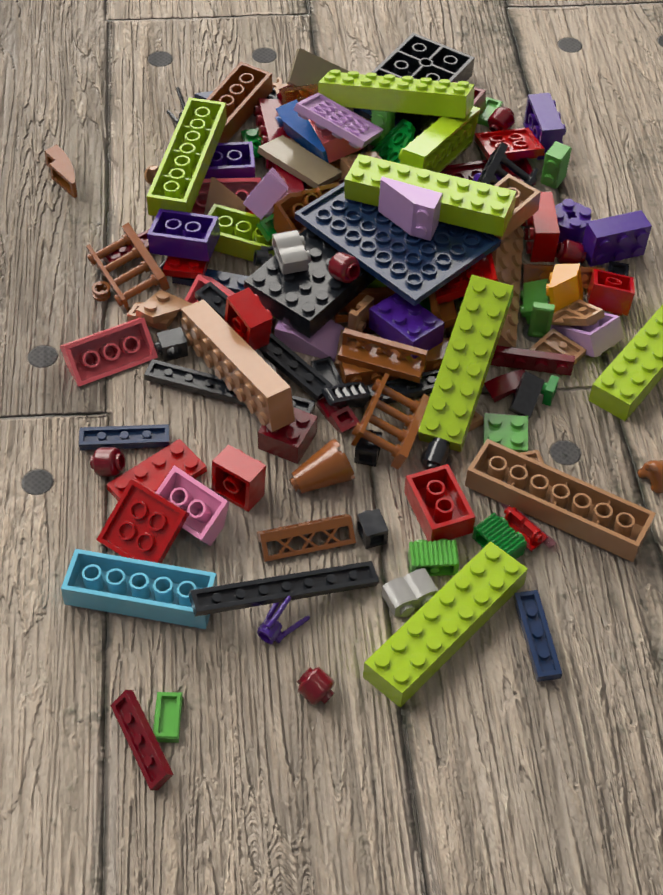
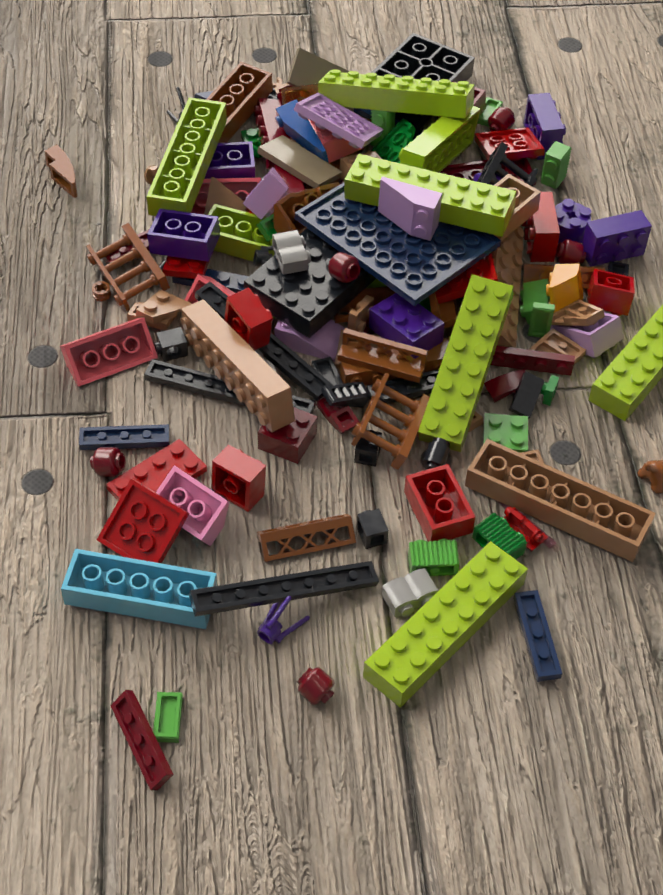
(323, 469): dark orange cone -> none

